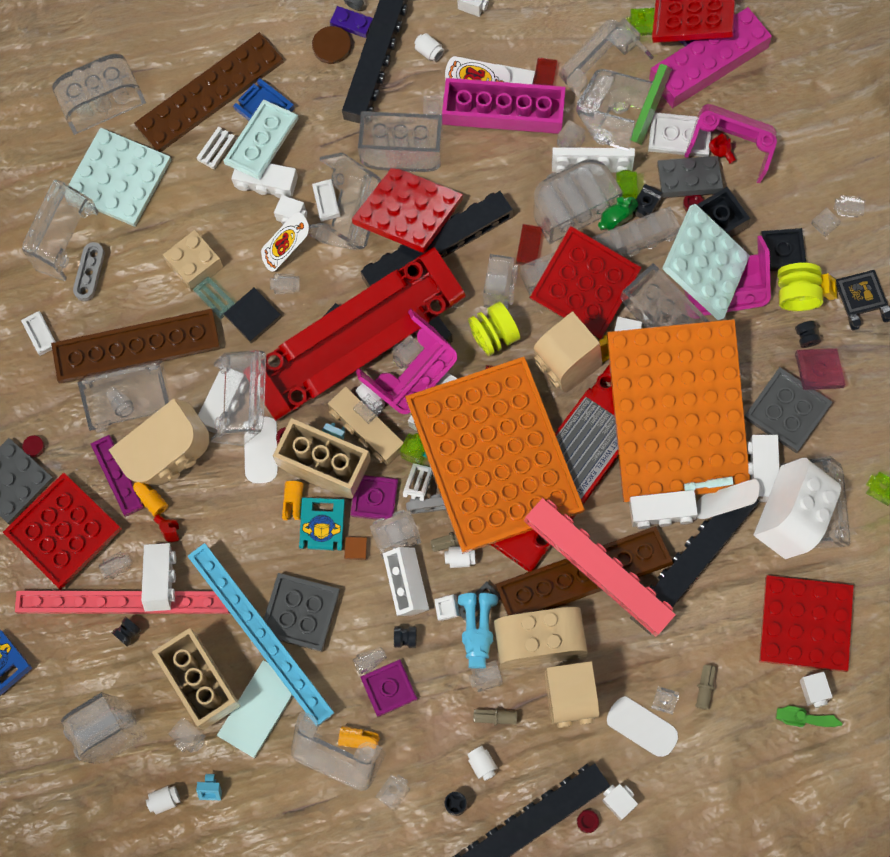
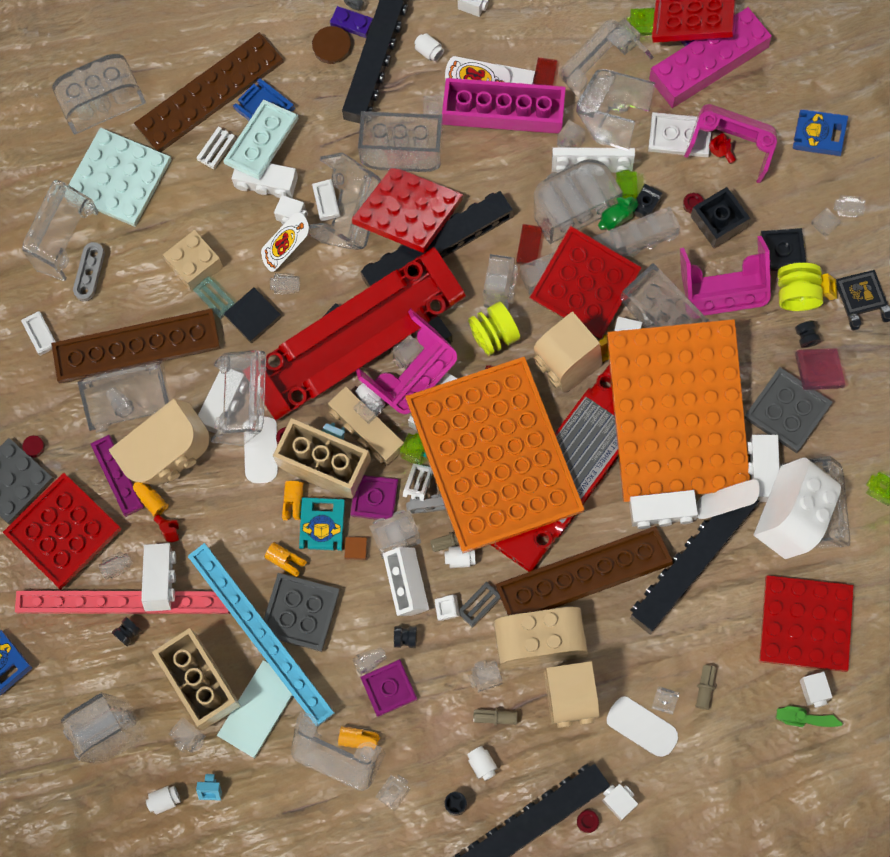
(281, 557): none -> light orange hinge
(479, 640): medium azure piece -> none
(599, 567): coral brick -> none
(651, 103): bright green tile -> none
(689, 176): dark grey plate -> none
(706, 262): light aqua plate -> none
(719, 482): light aqua piece -> none
(815, 132): none -> blue container

